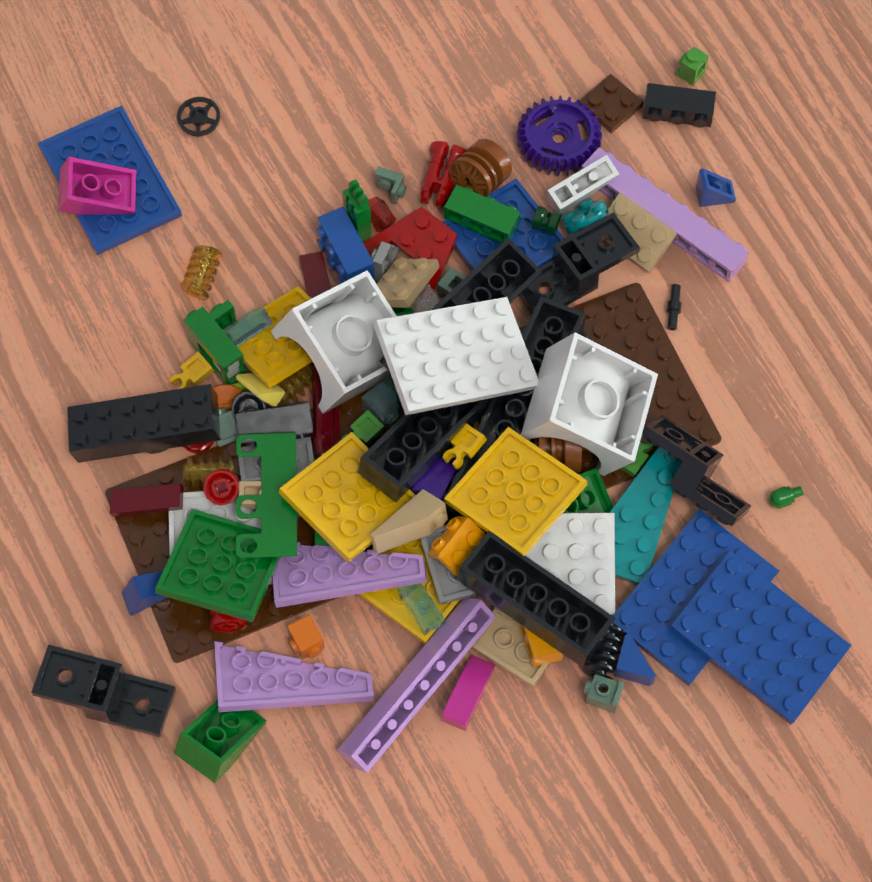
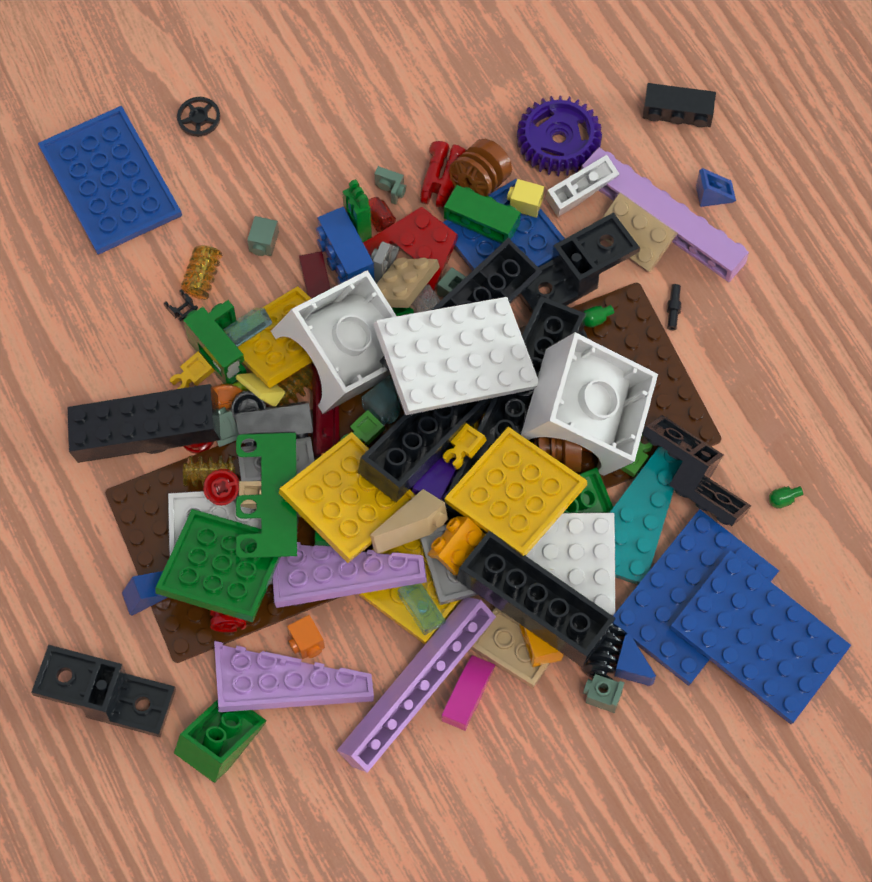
(96, 188): dark pink slope -> none
(146, 499): dark red tile -> none
(176, 311): none -> black piece
(263, 236): none -> sand green brick
(526, 197): none -> light yellow brick
(546, 220): dark green wheel -> none
(584, 215): teal plate -> none
(597, 315): none -> green cylinder
(612, 103): reddish brown plate -> none
(692, 65): bright green brick -> none

